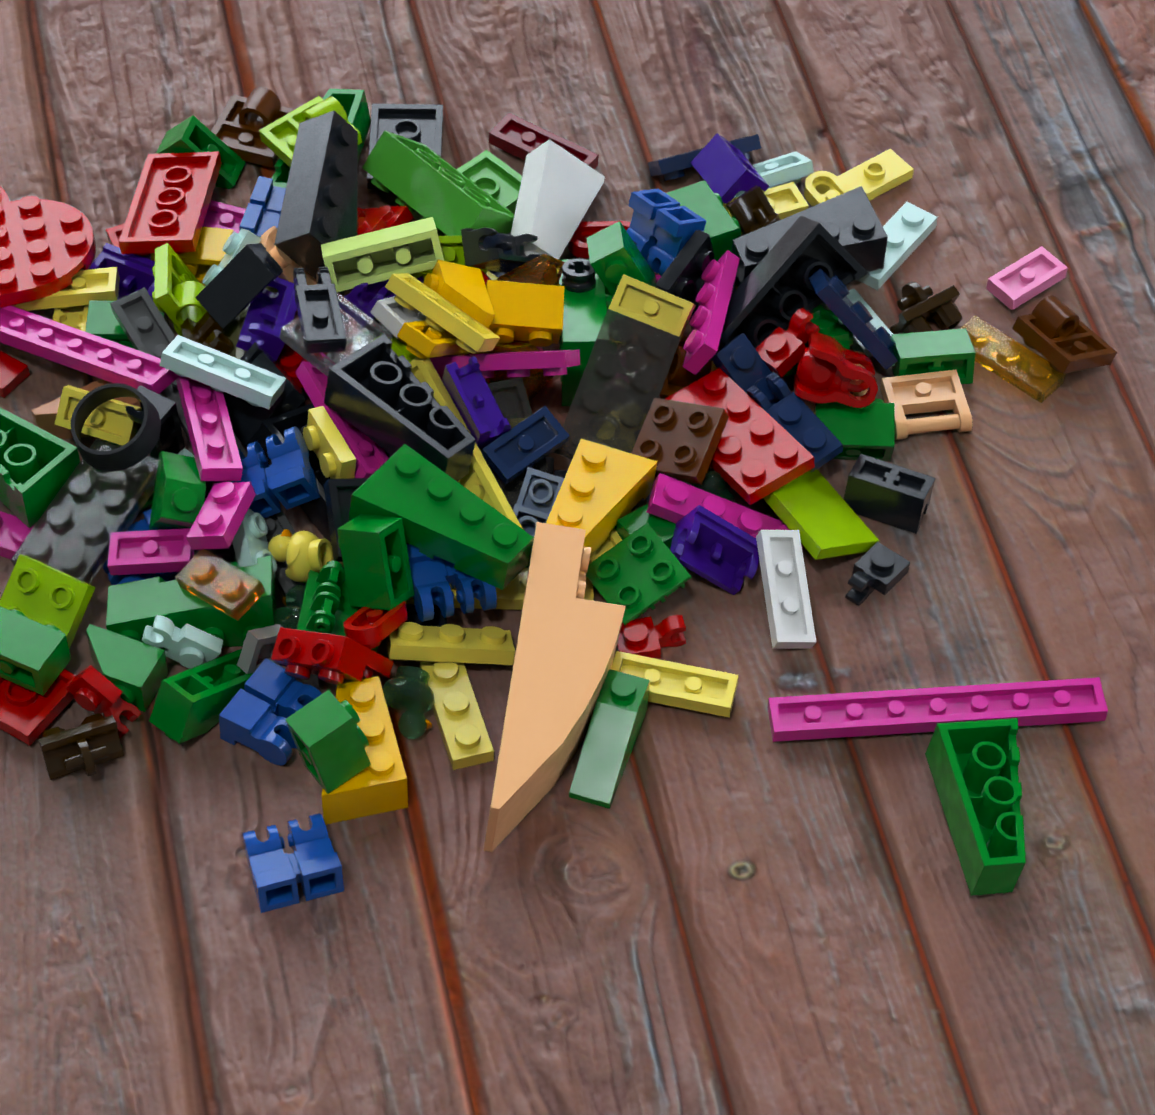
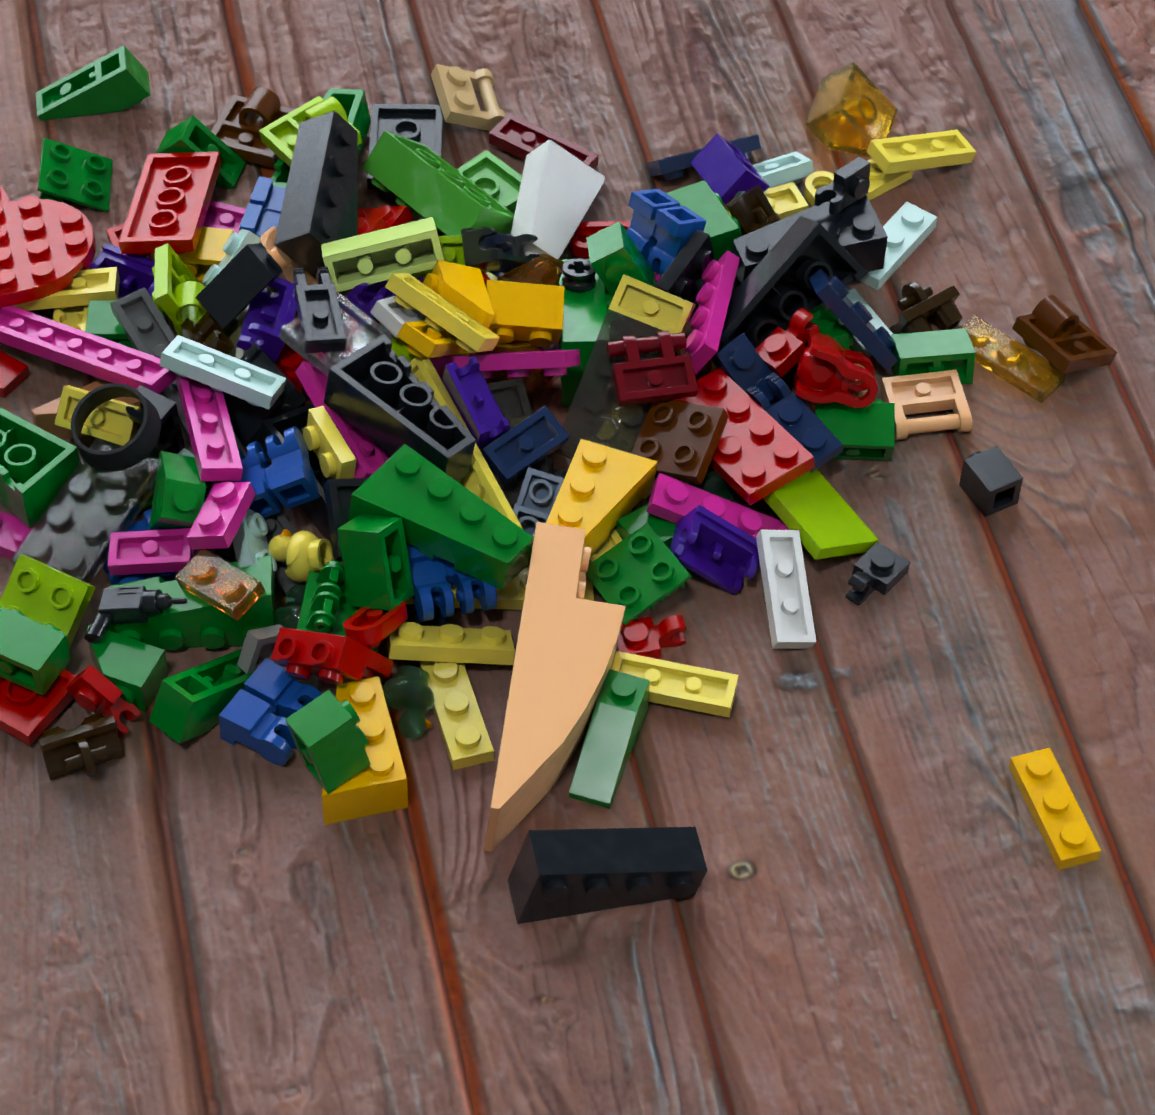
(74, 175): none -> green hinge
(97, 88): none -> green slope
(128, 606): none -> black piece
(185, 645): light aqua plate -> none
(277, 874): blue legs -> none
(458, 100): none -> tan plate
(603, 870): none -> black wedge
(652, 379): none -> dark red plate
(848, 186): none -> black plate
(850, 111): none -> clear yellow slope
(888, 493): black hinge -> none
(921, 151): none -> light yellow plate
(923, 708): dark pink plate -> none
(981, 798): green wedge -> none
(990, 481): none -> black brick
(1026, 278): bright pink plate -> none
(1054, 808): none -> yellow plate

